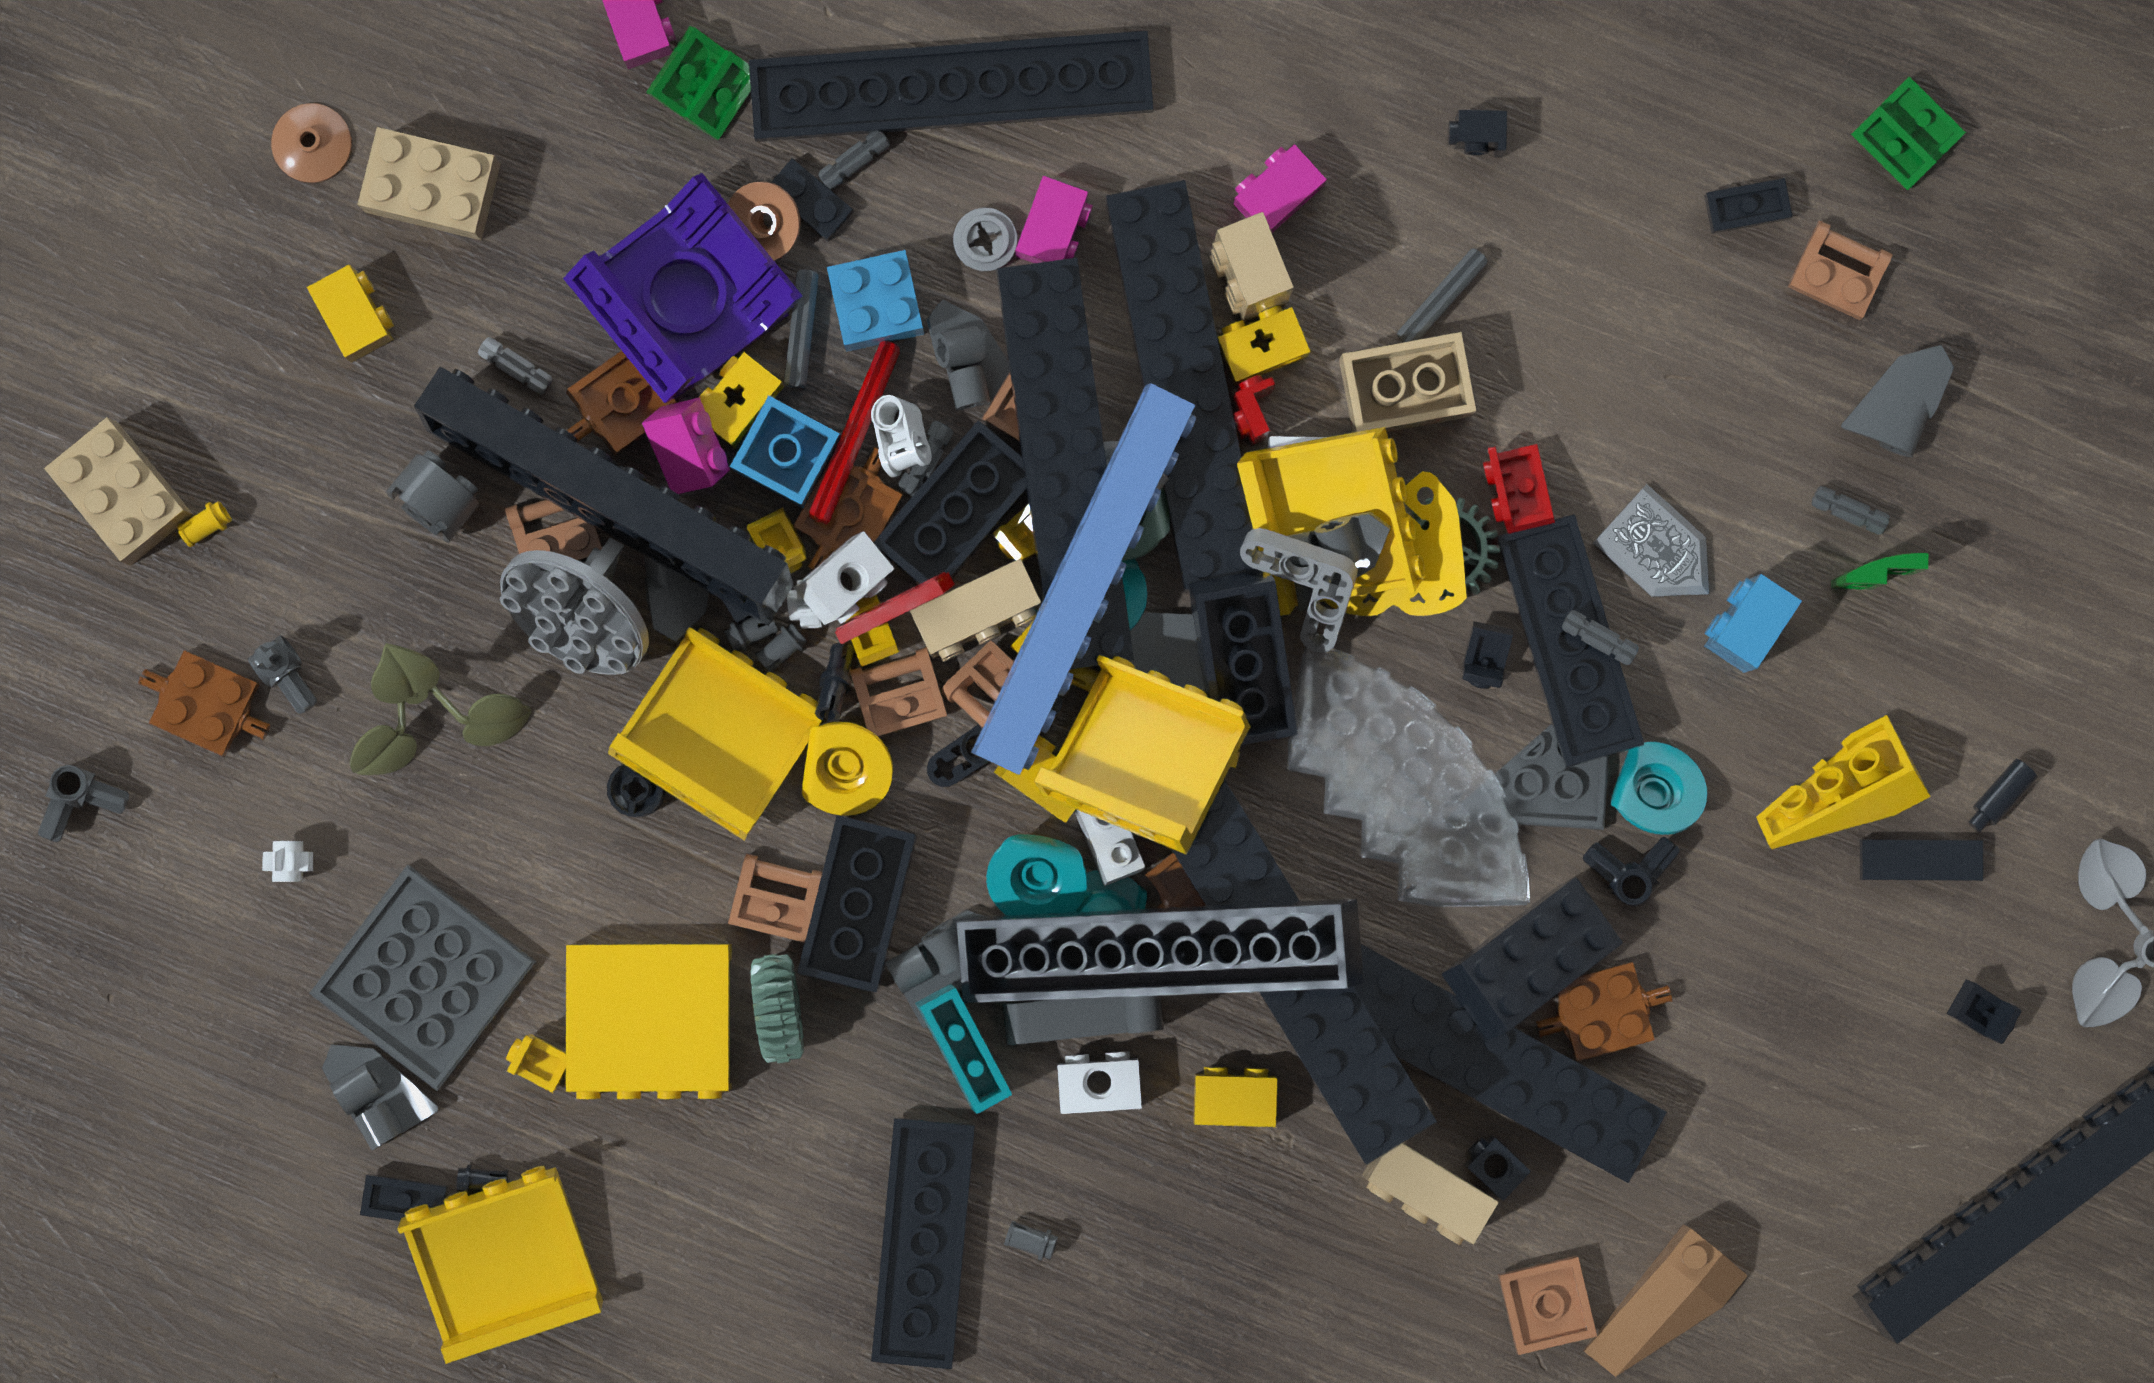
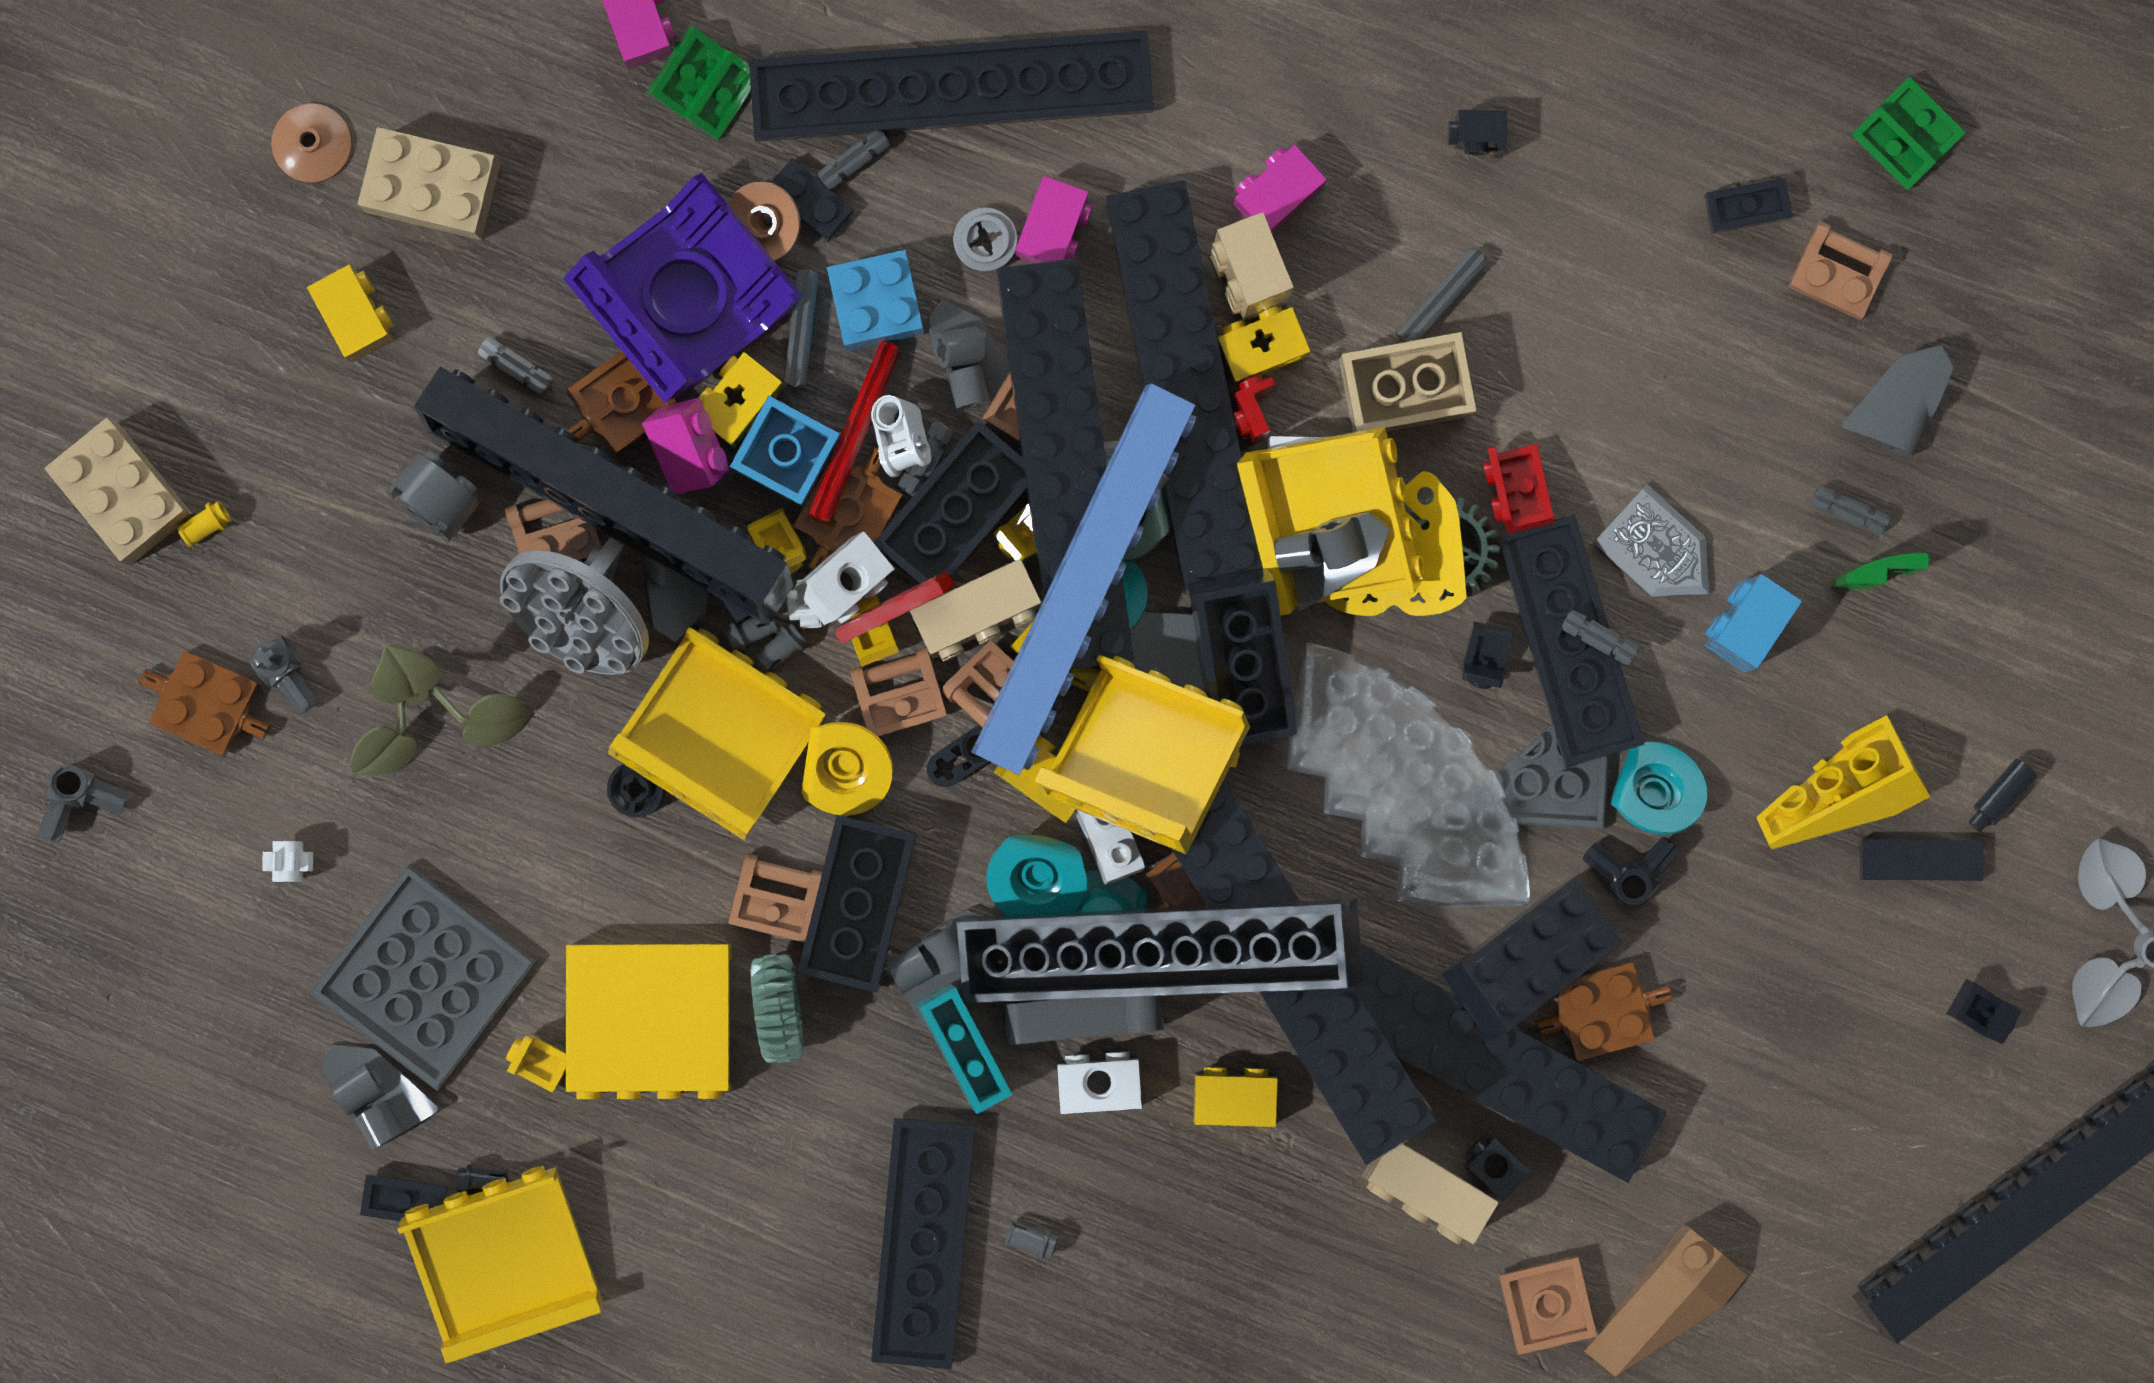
(835, 682): black pin -> none
(1317, 575): light grey beam -> none

